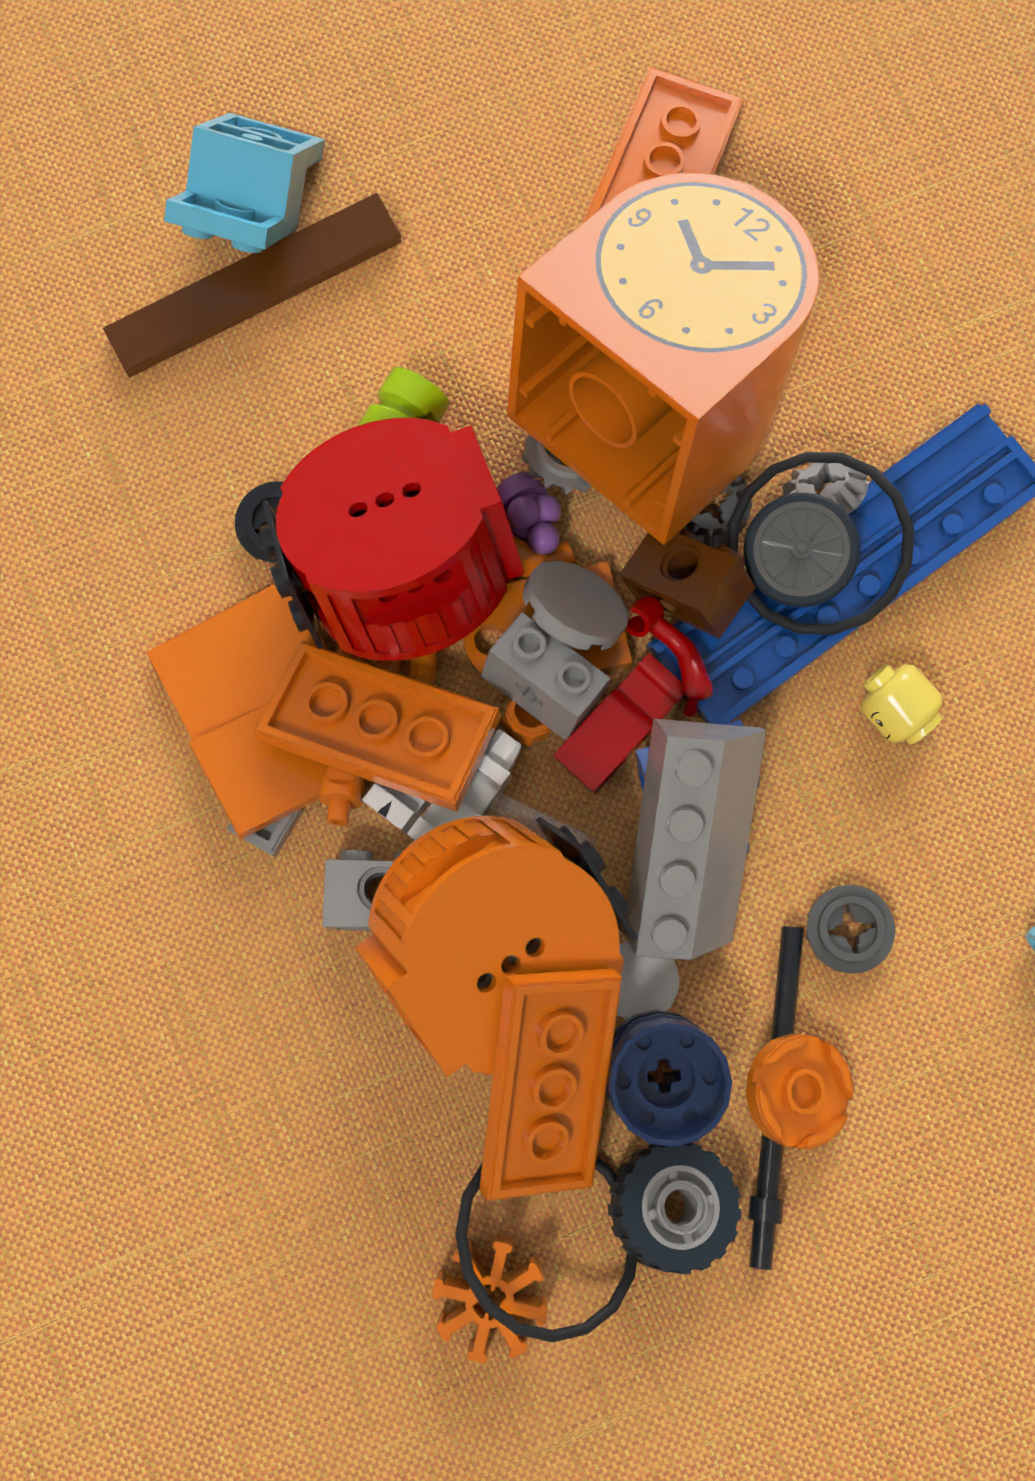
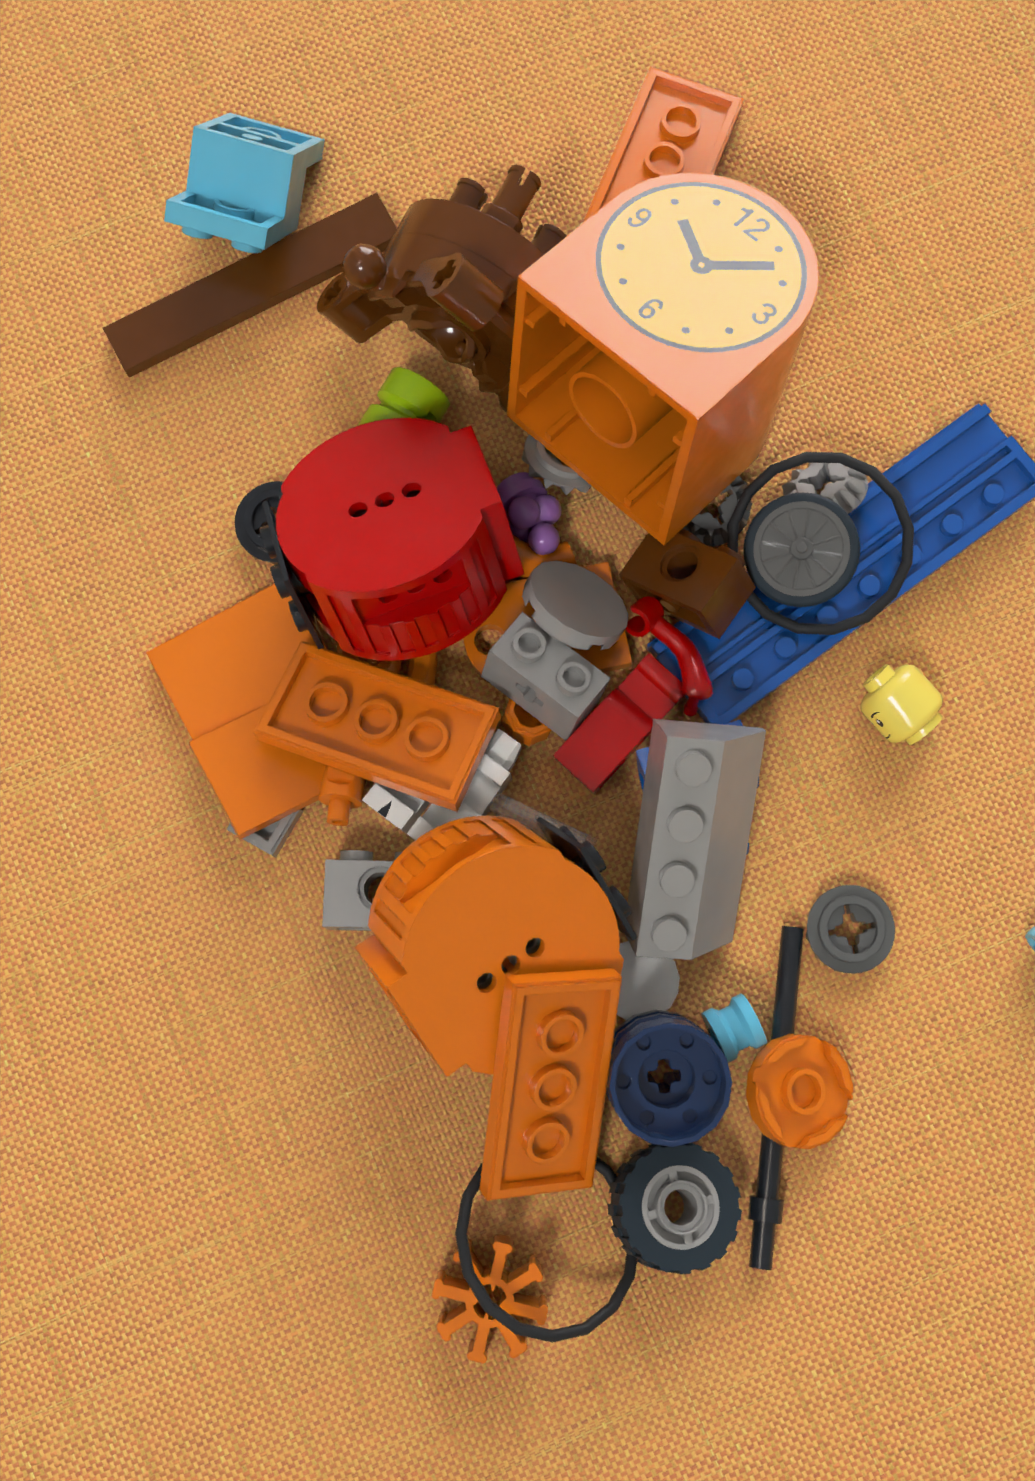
(448, 277): none -> reddish brown piece
(734, 1027): none -> medium azure wheel

